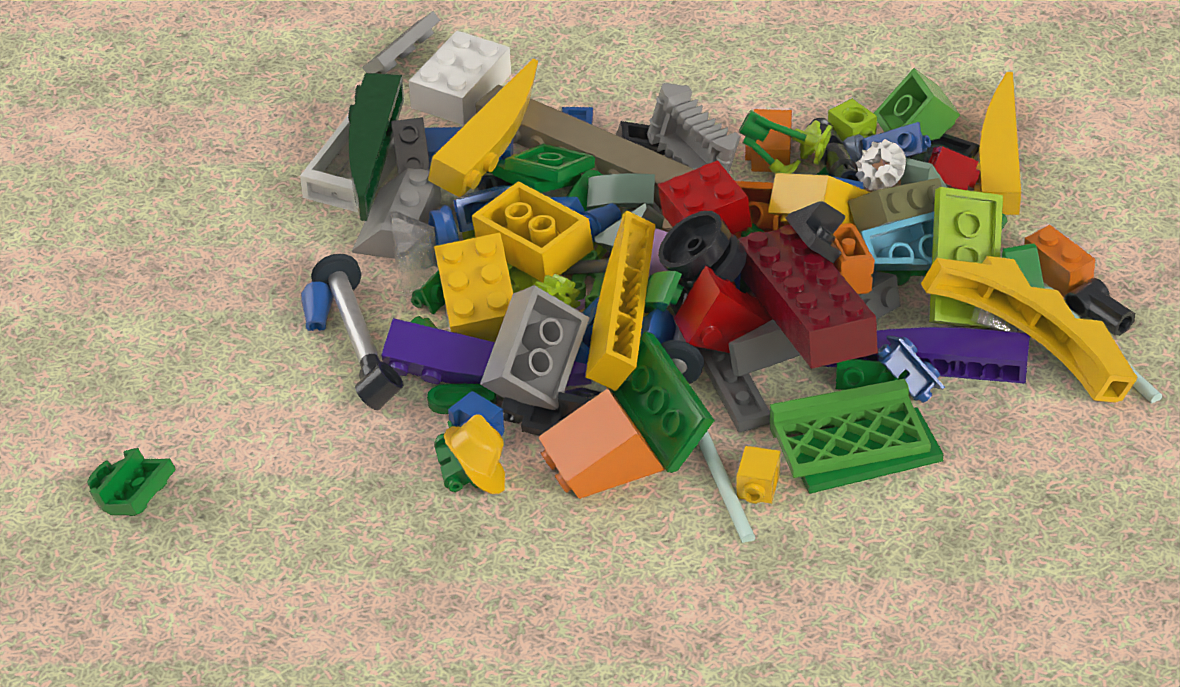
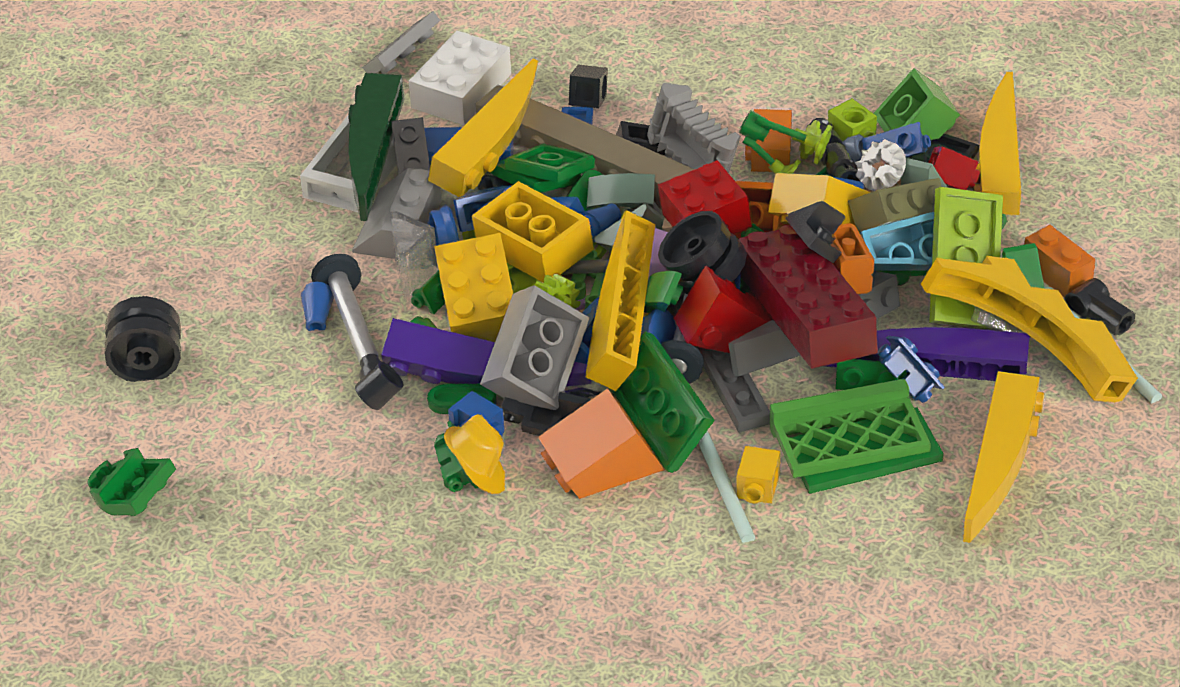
(142, 339): none -> black wheel
(588, 86): none -> black brick
(1003, 446): none -> yellow slope

